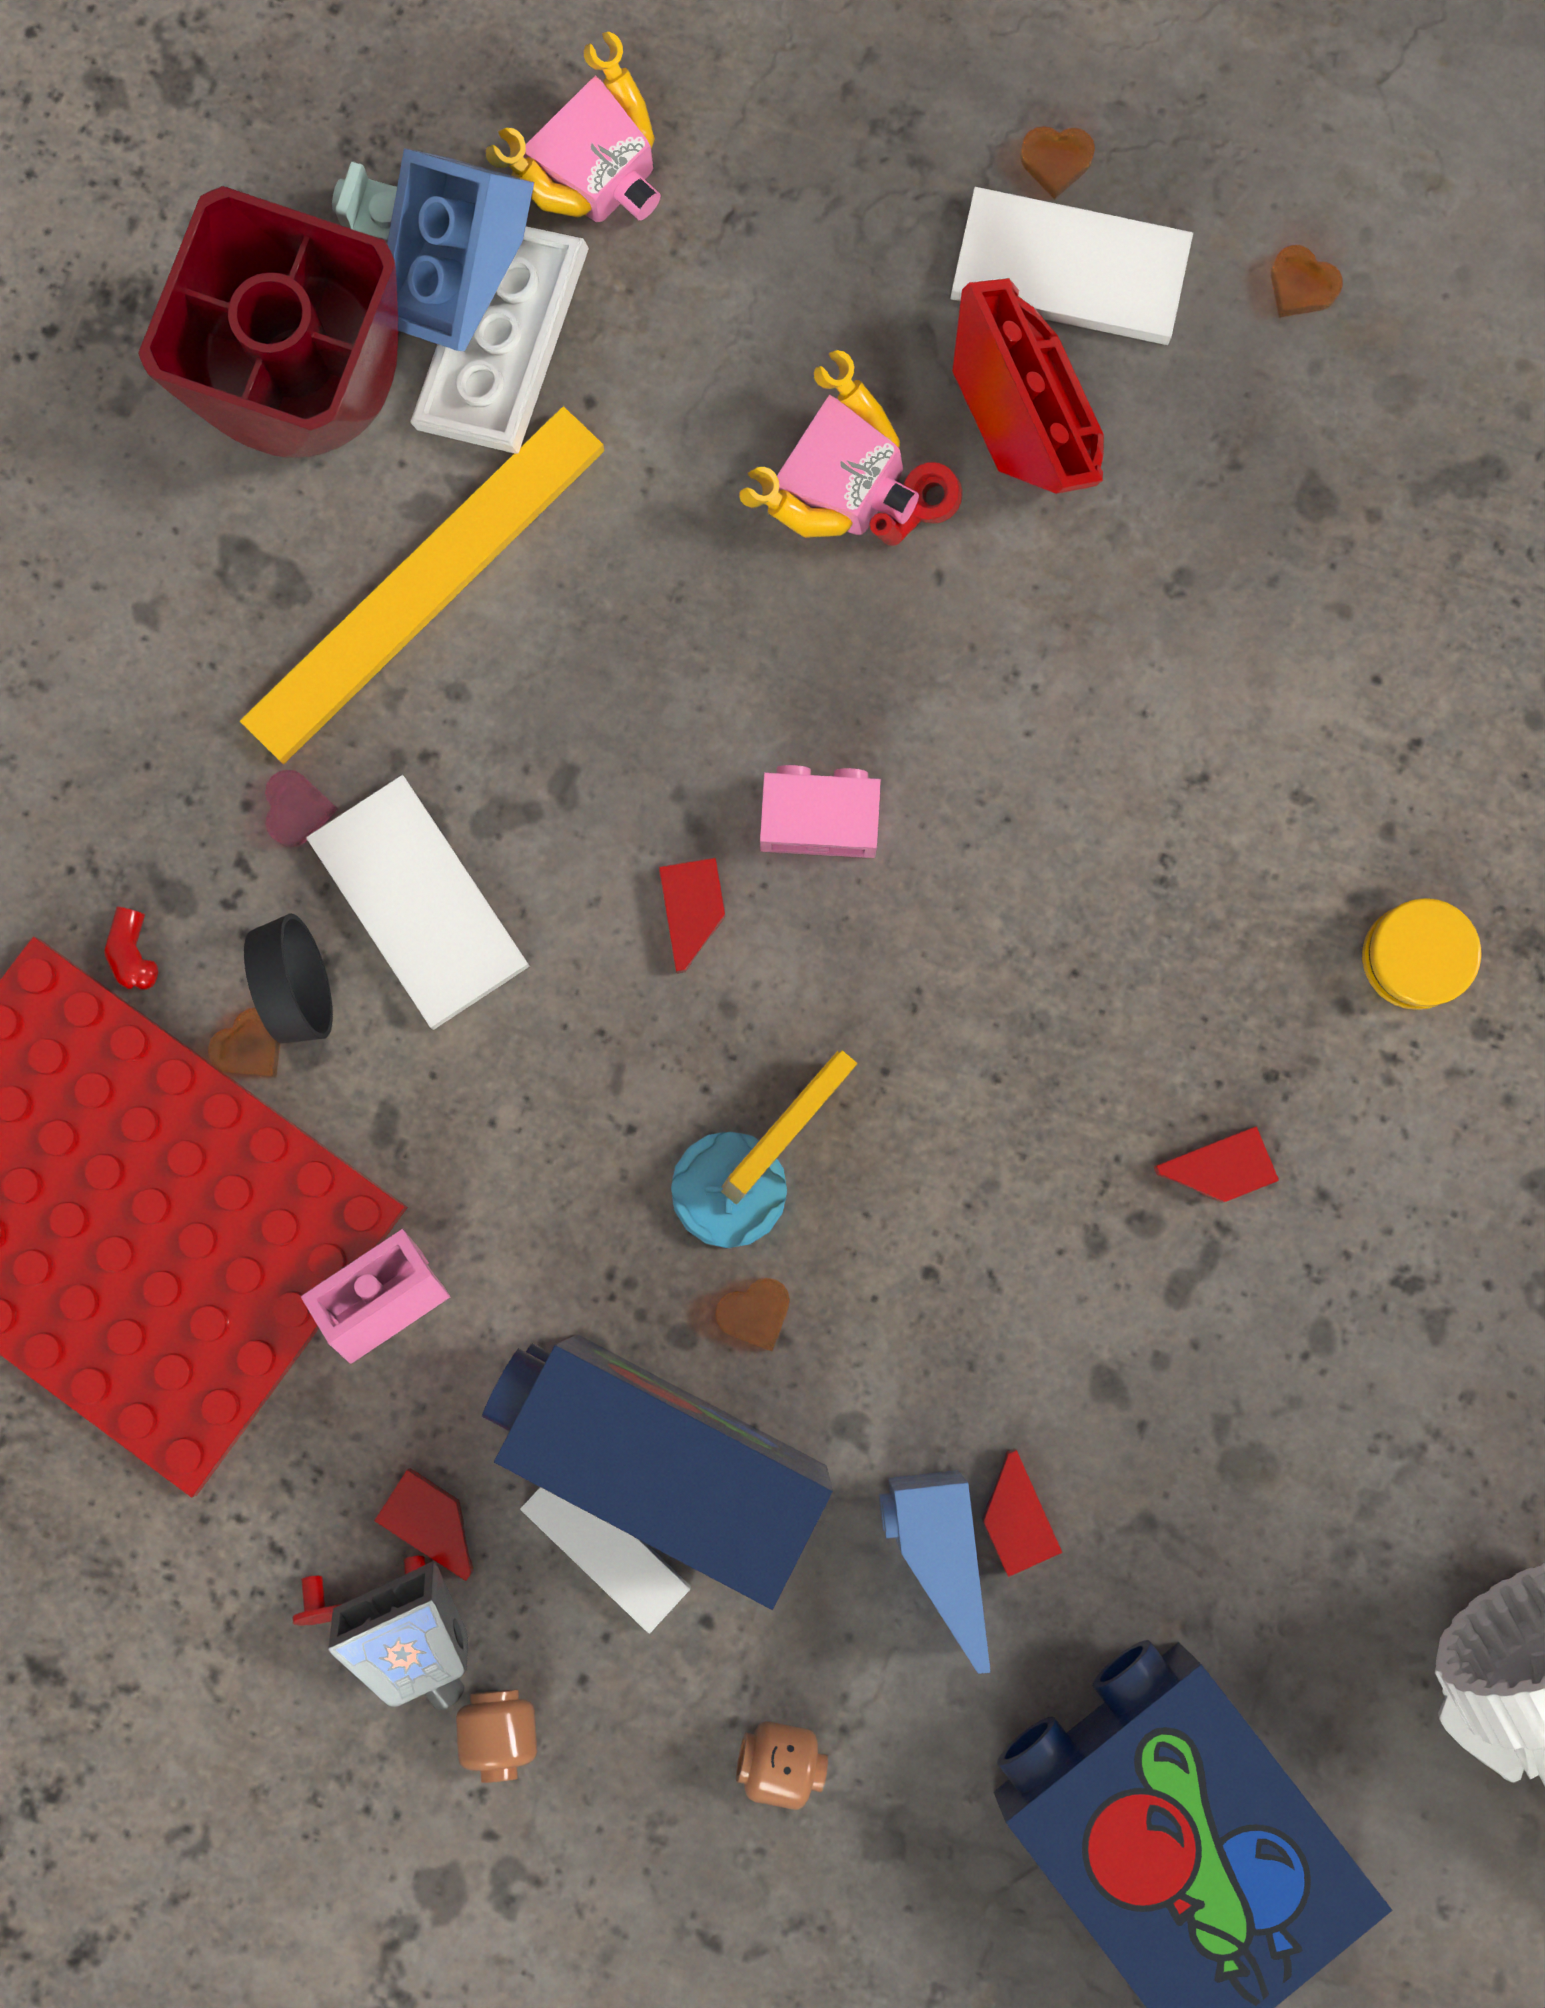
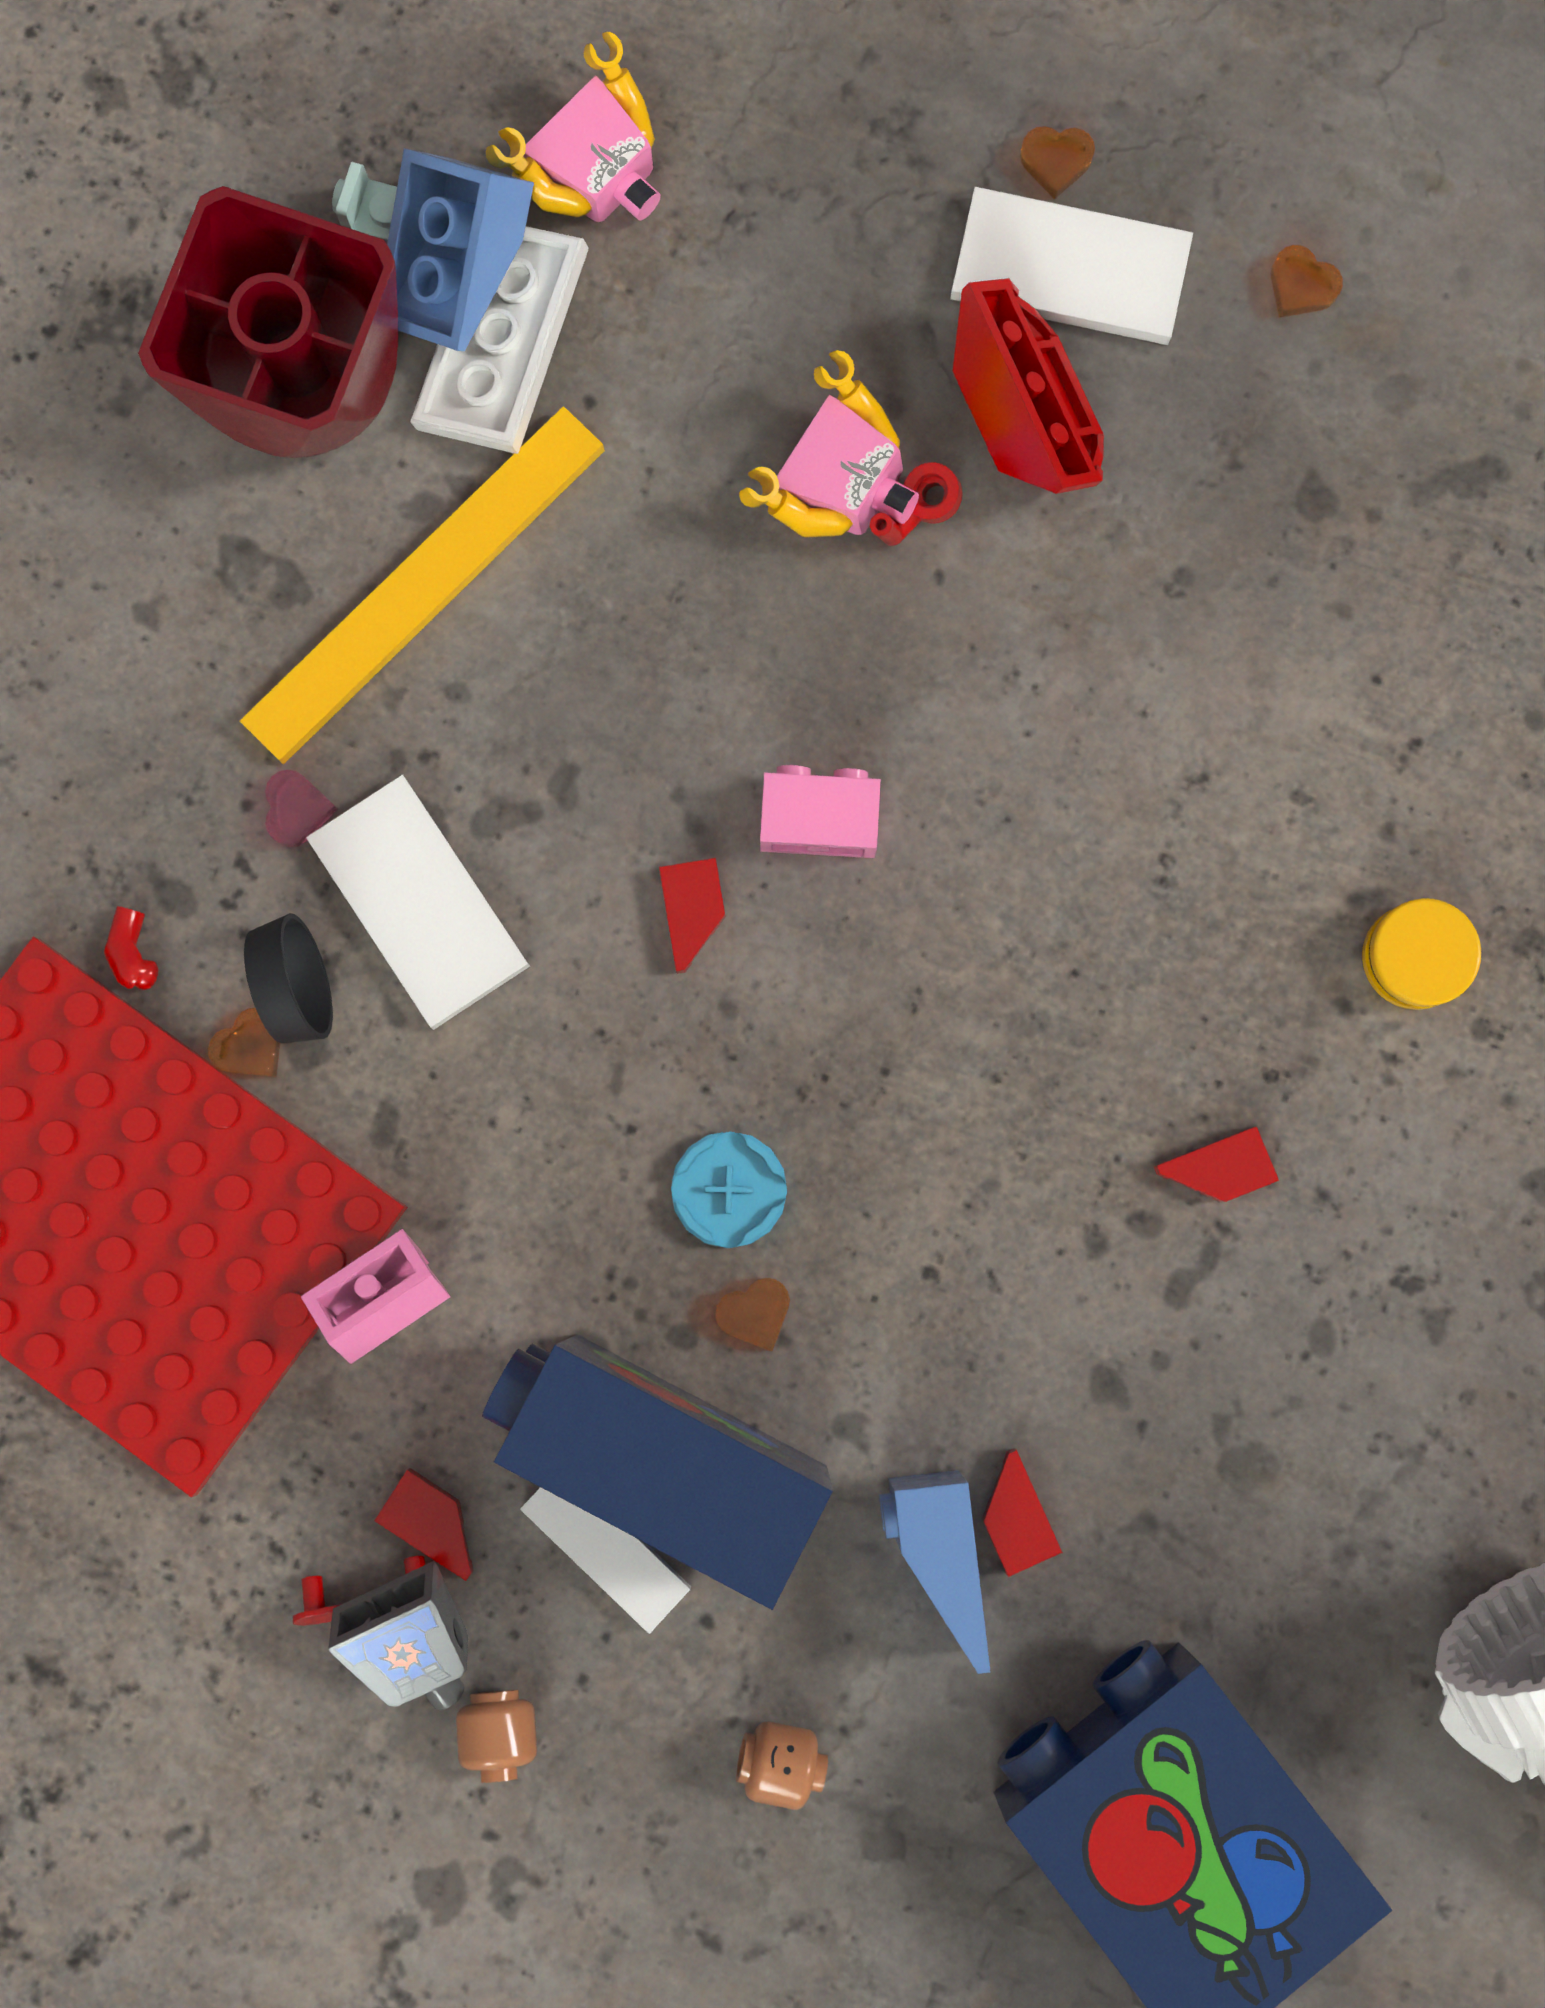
(788, 1126): yellow tile -> none

